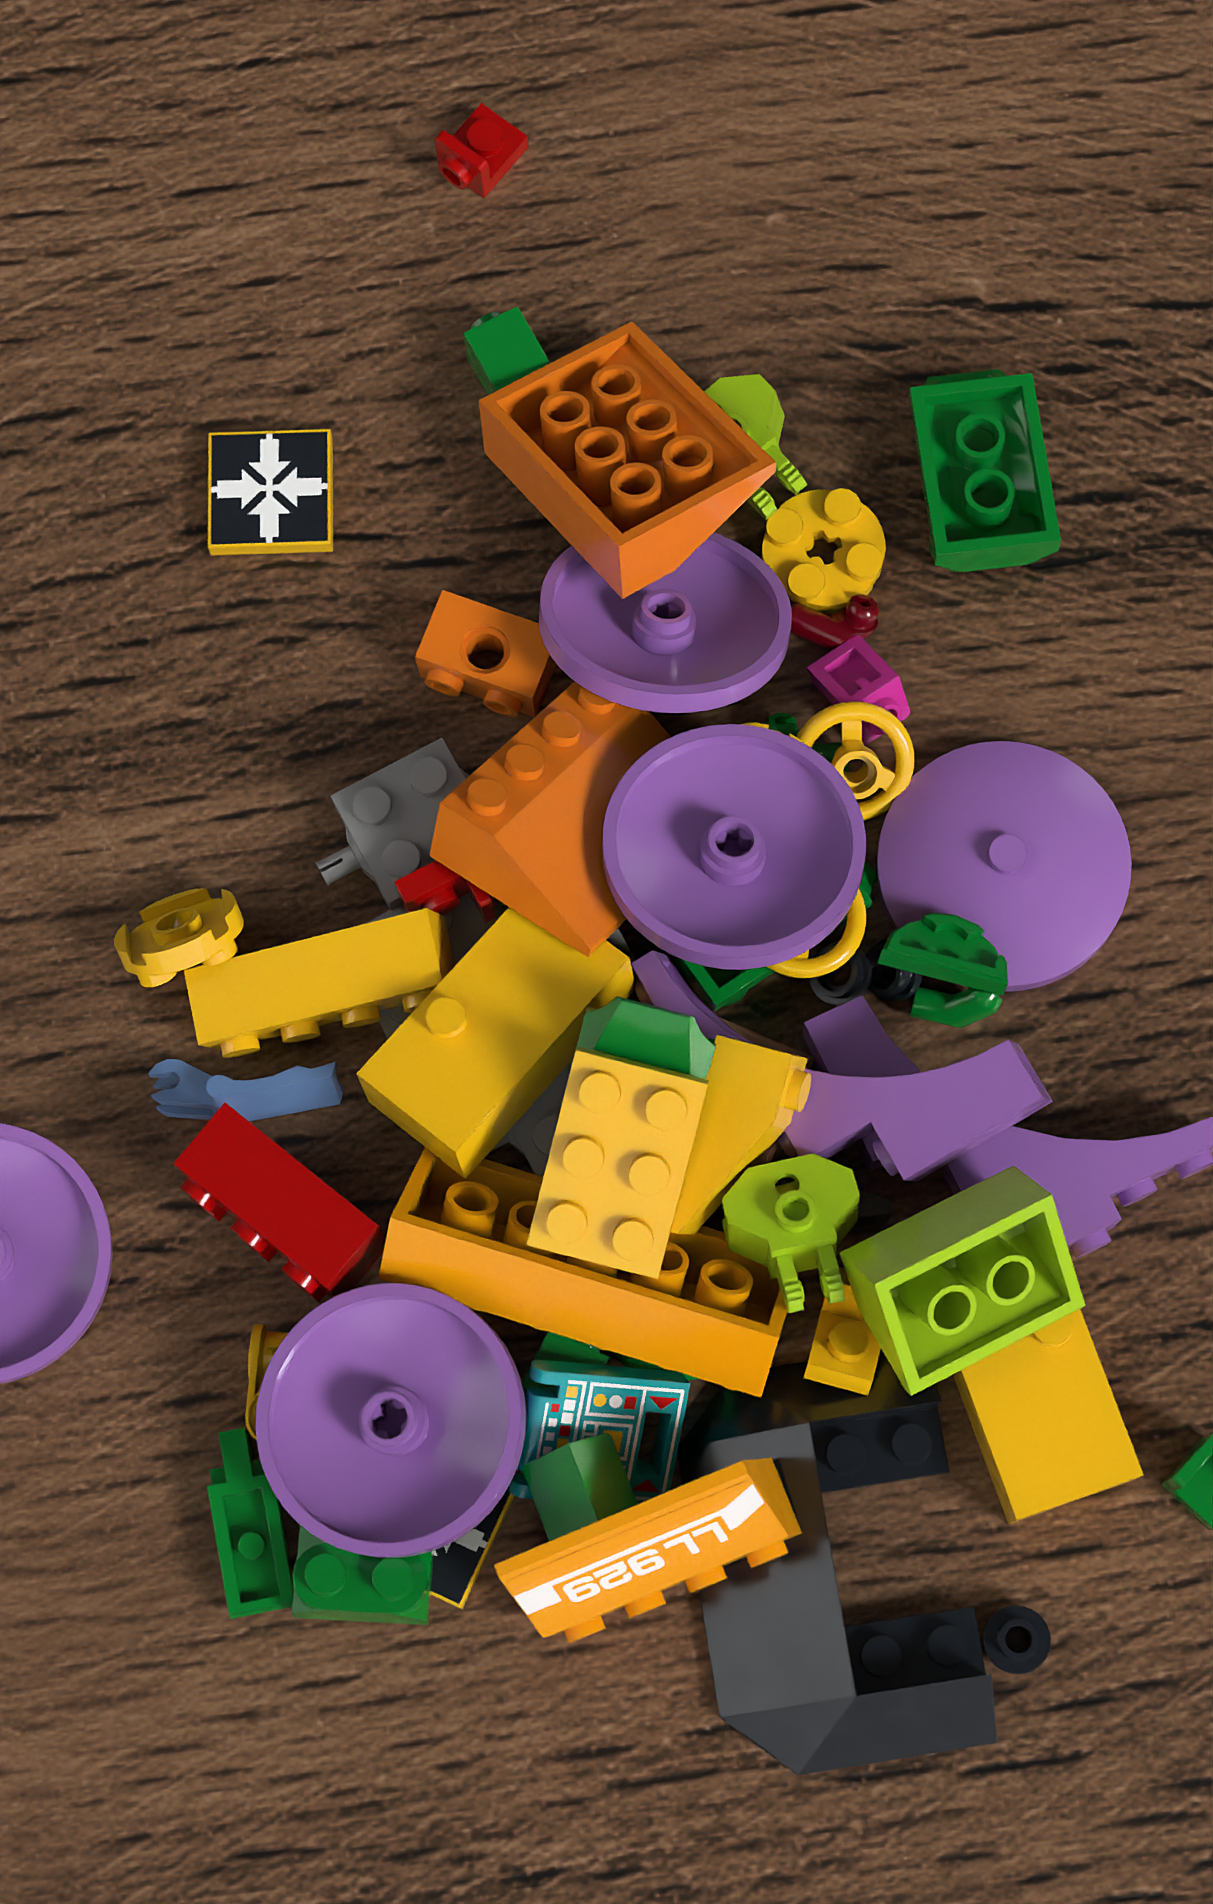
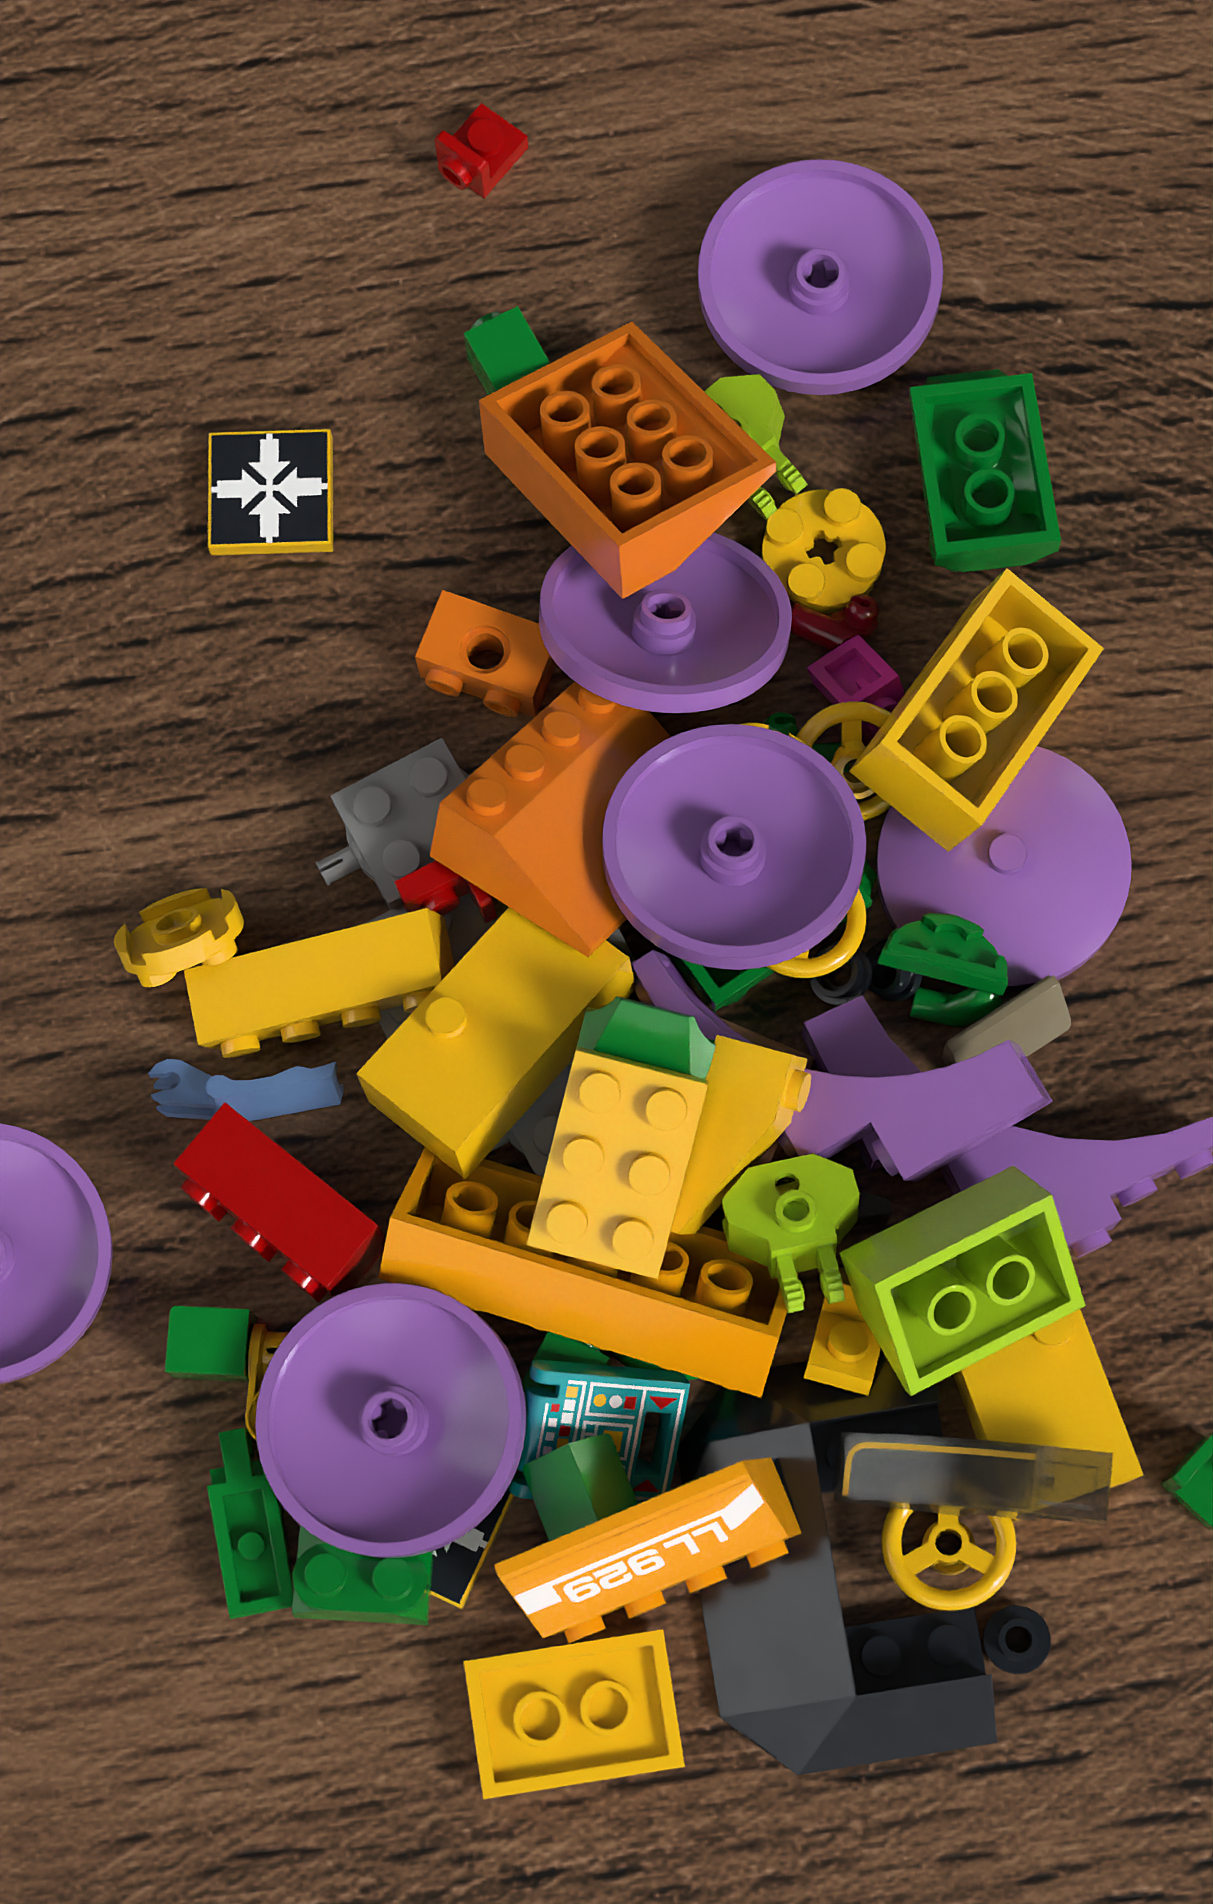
(209, 1343): none -> green panel
(573, 1714): none -> yellow plate
(820, 276): none -> medium lavender dish
(904, 1568): none -> yellow piece
(974, 1477): none -> clear smoke slope
(977, 711): none -> yellow brick
(1027, 1019): none -> dark tan slope

